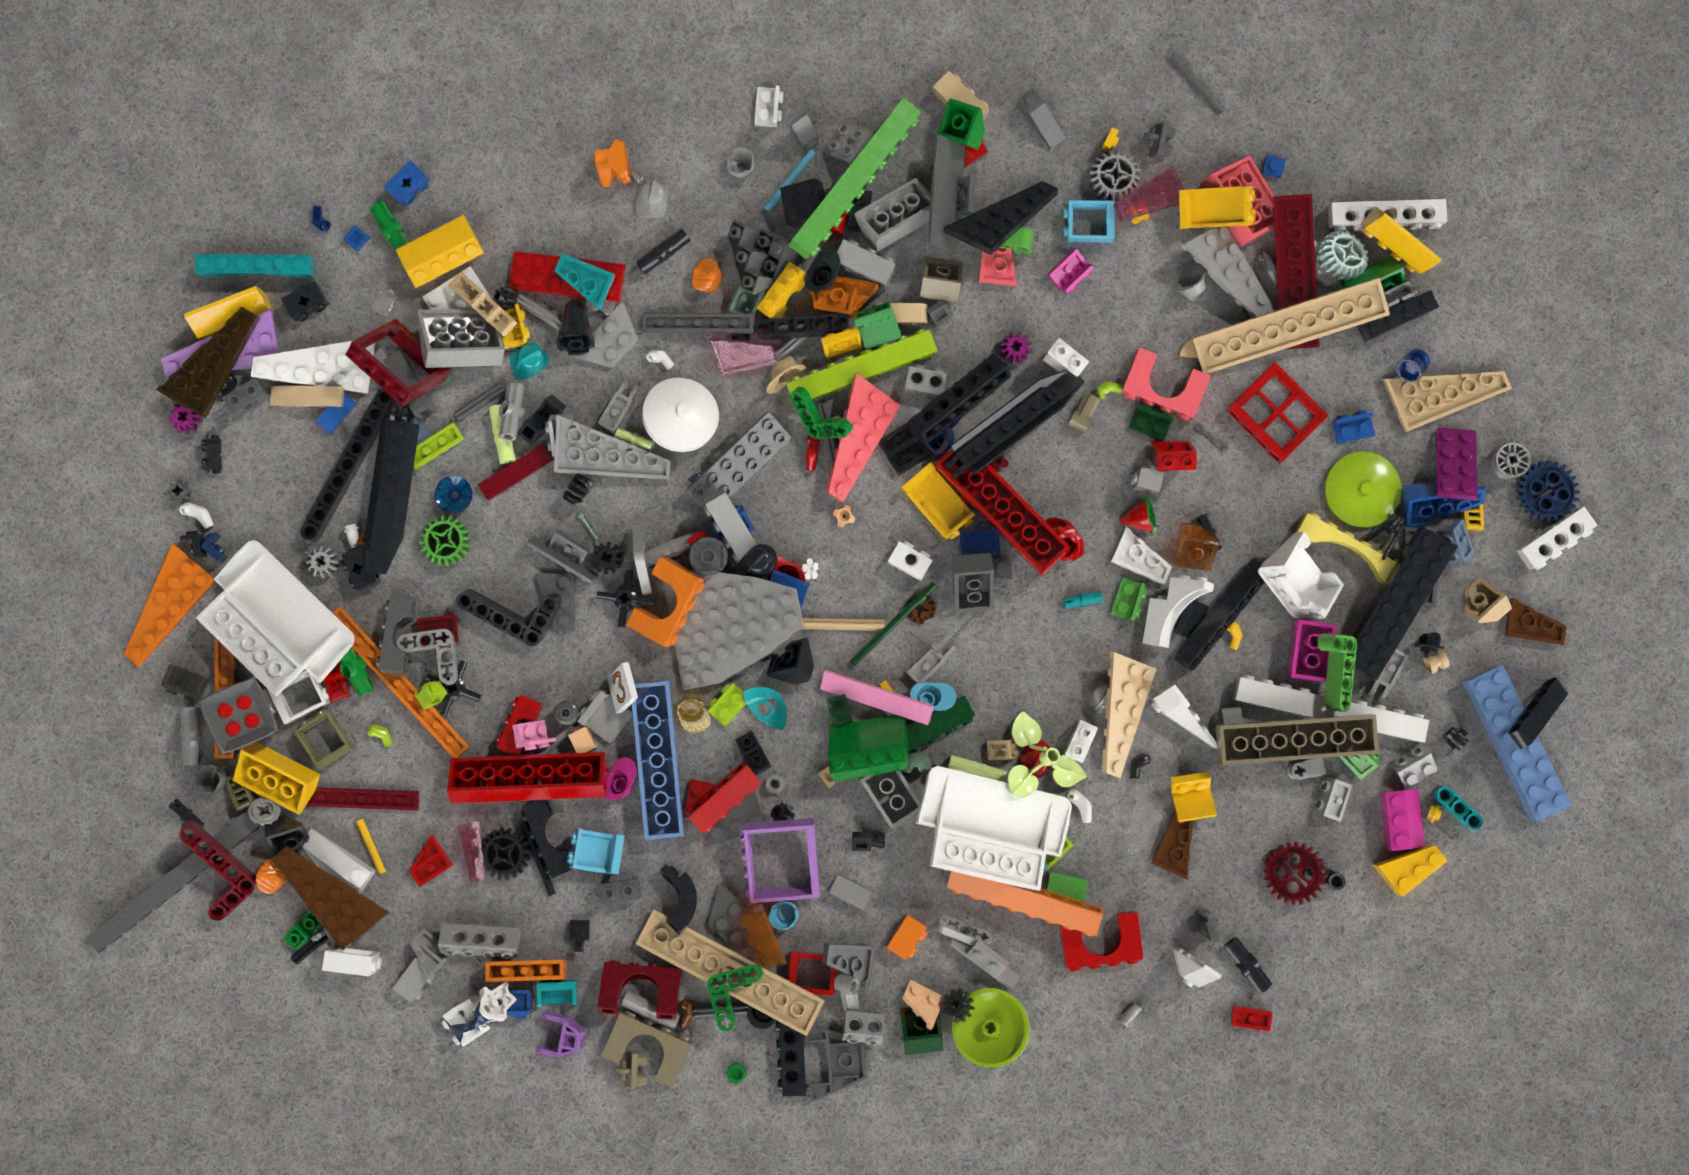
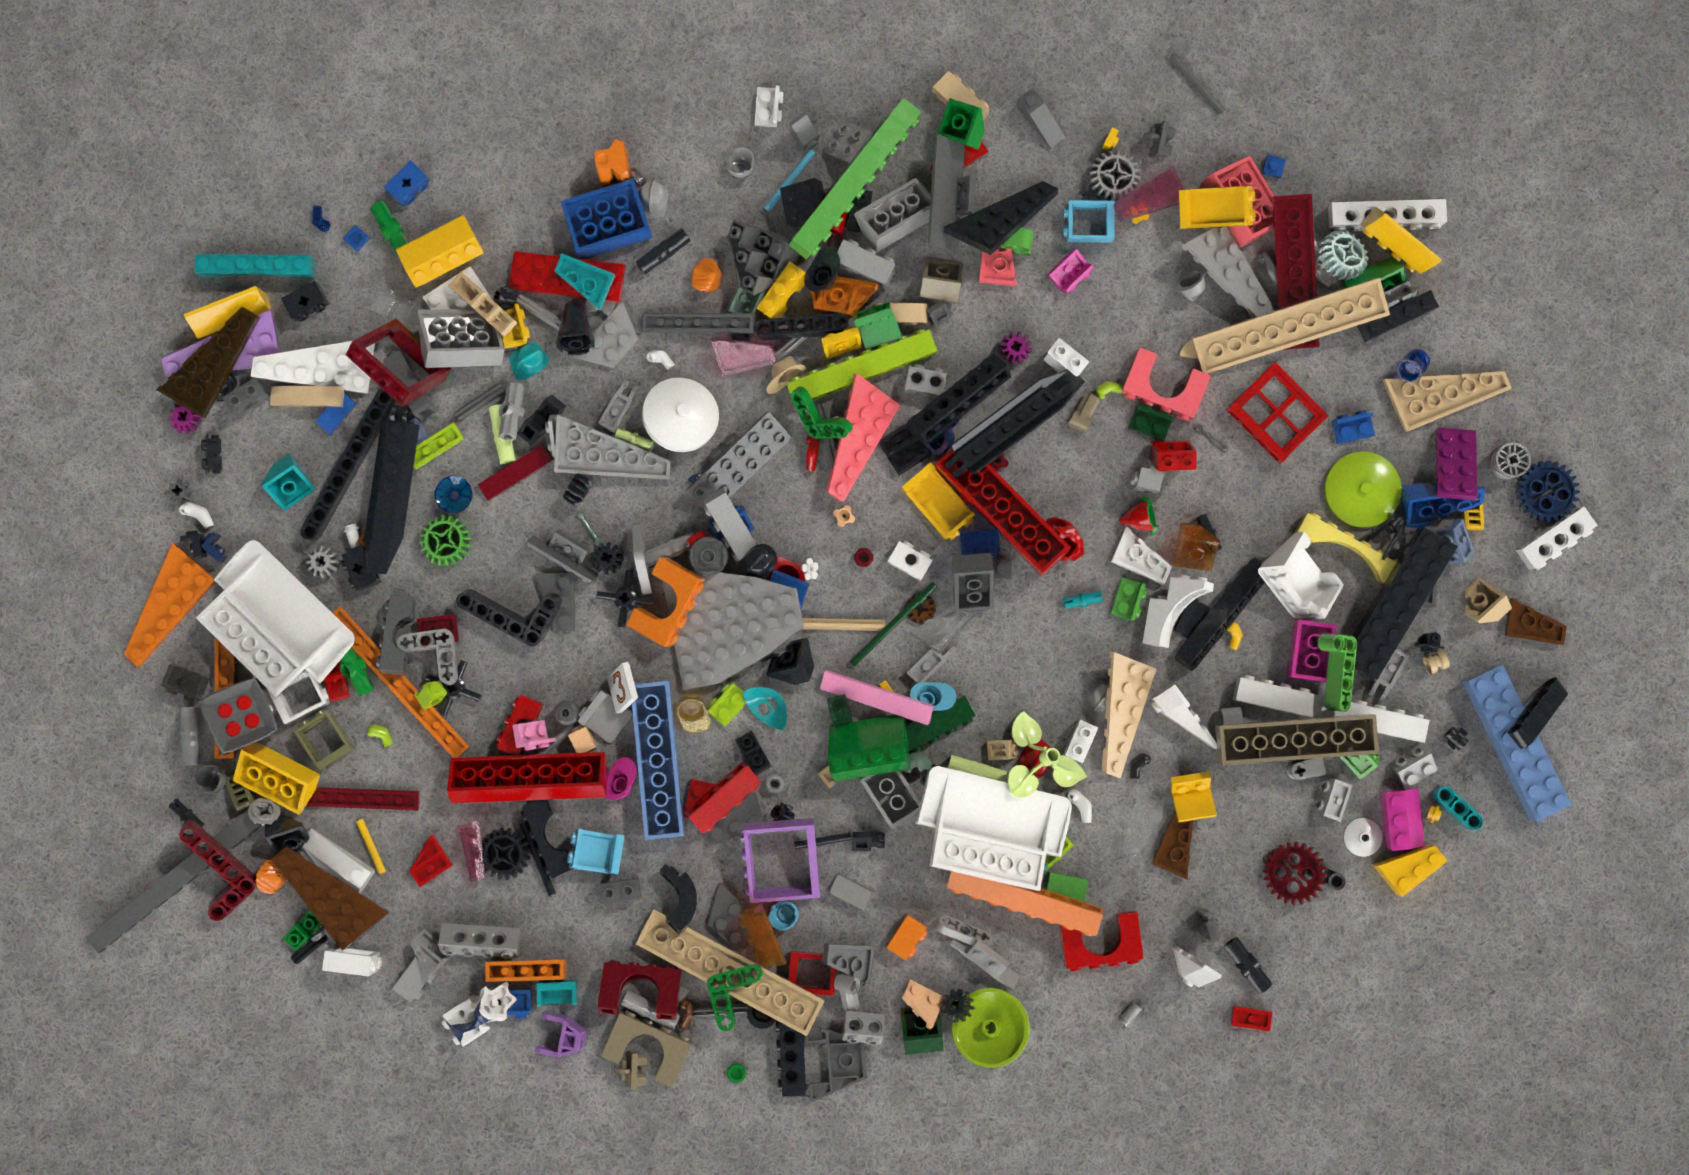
(287, 482): none -> teal slope
(579, 932): black plate -> none
(606, 219): none -> blue slope
(824, 840): none -> black bar
(859, 552): none -> dark red plate
(1353, 837): none -> white dish

